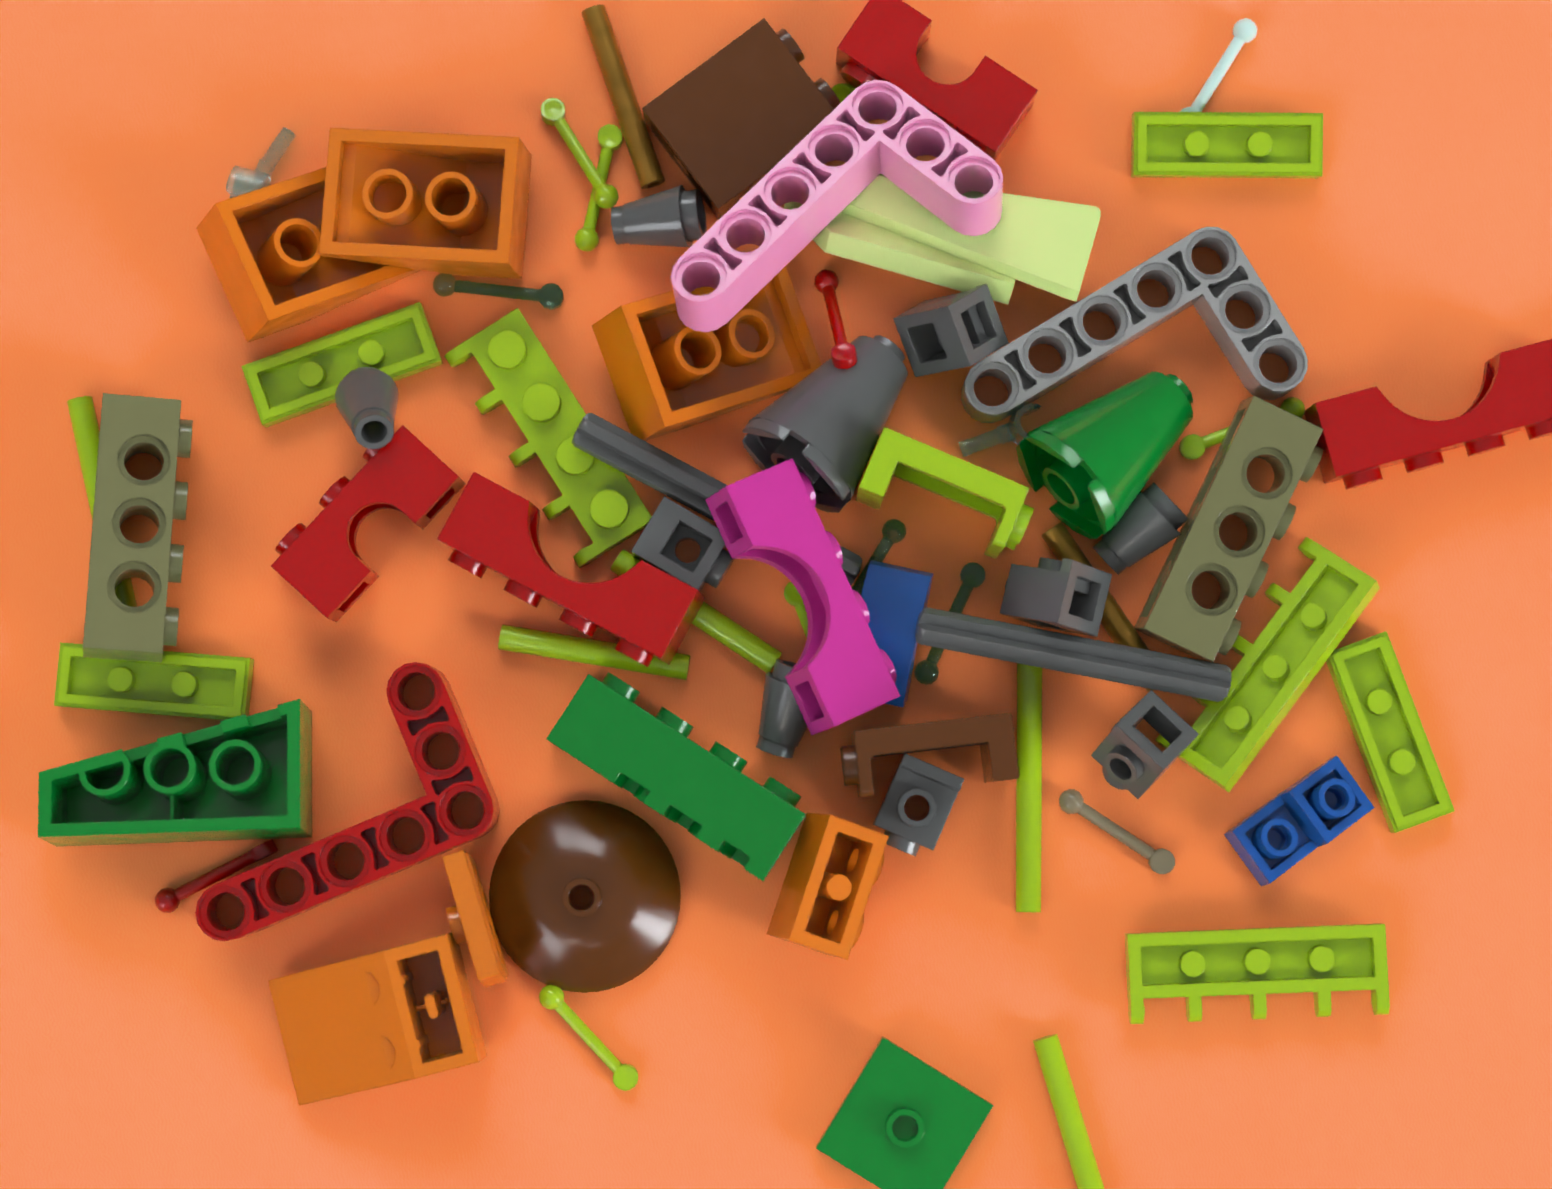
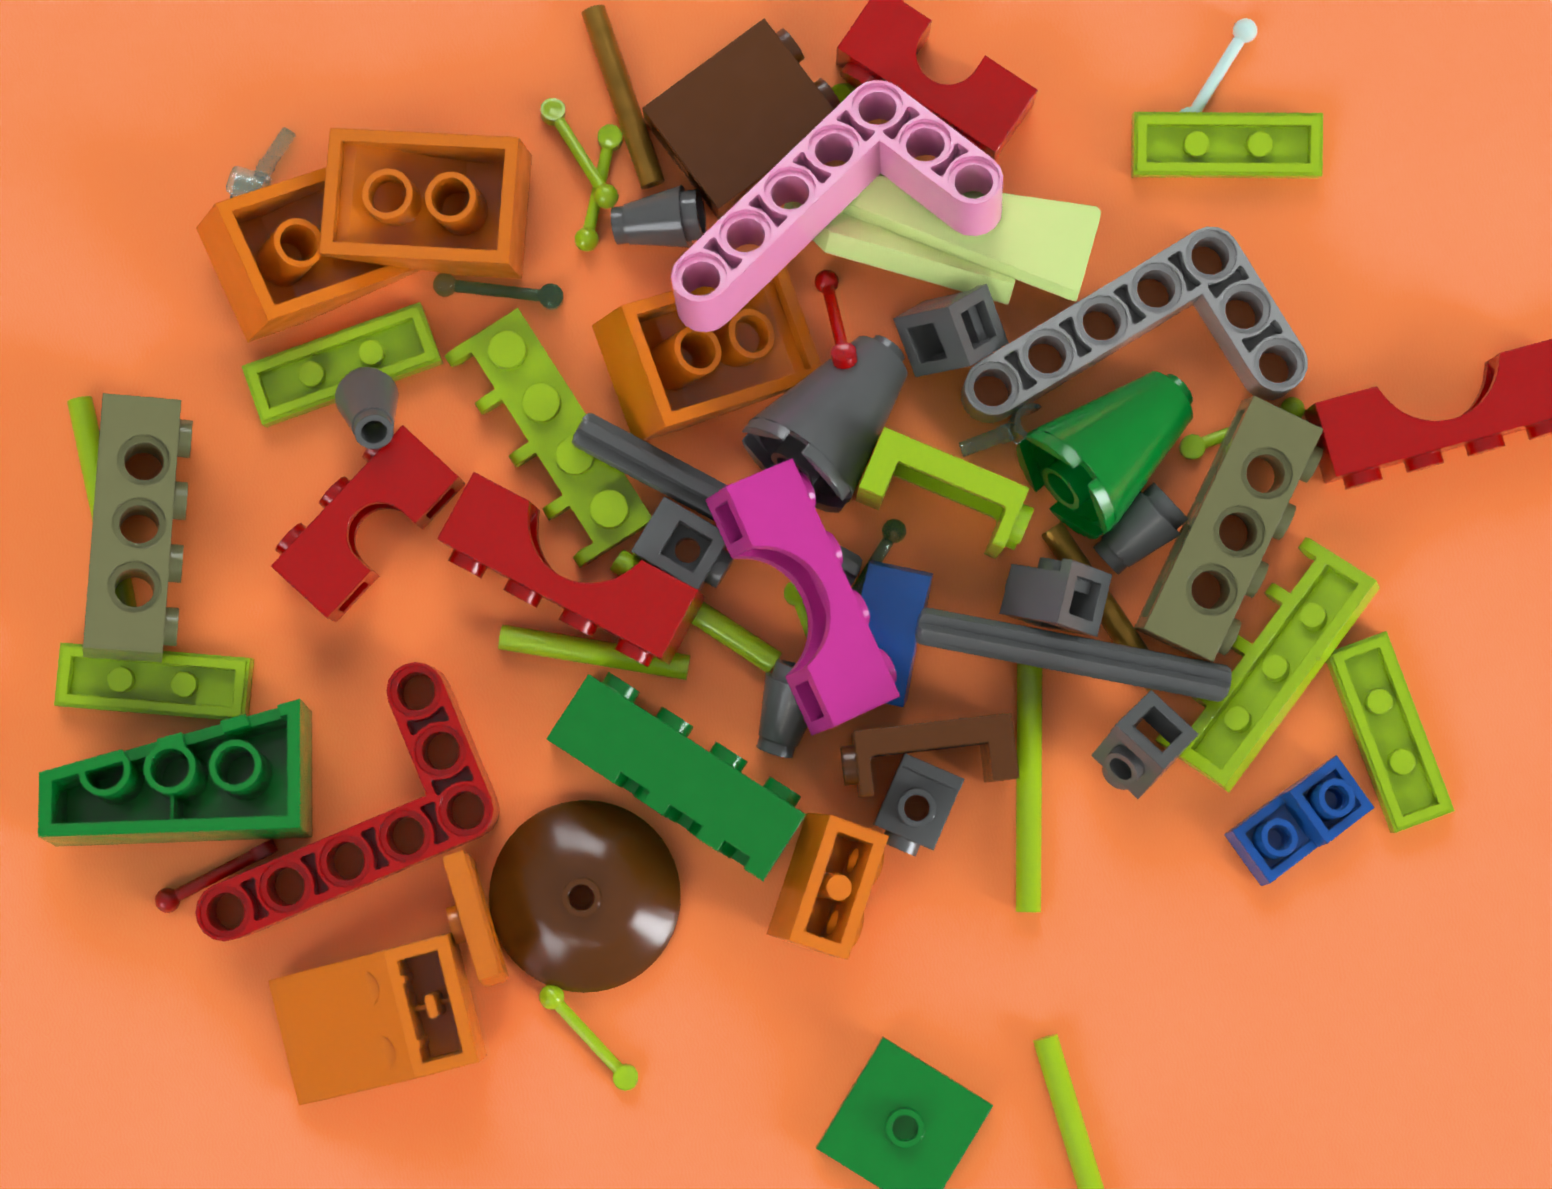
(971, 577): clear green hinge -> none
(1159, 859): dark tan hinge -> none
(1257, 965): lime hinge -> none

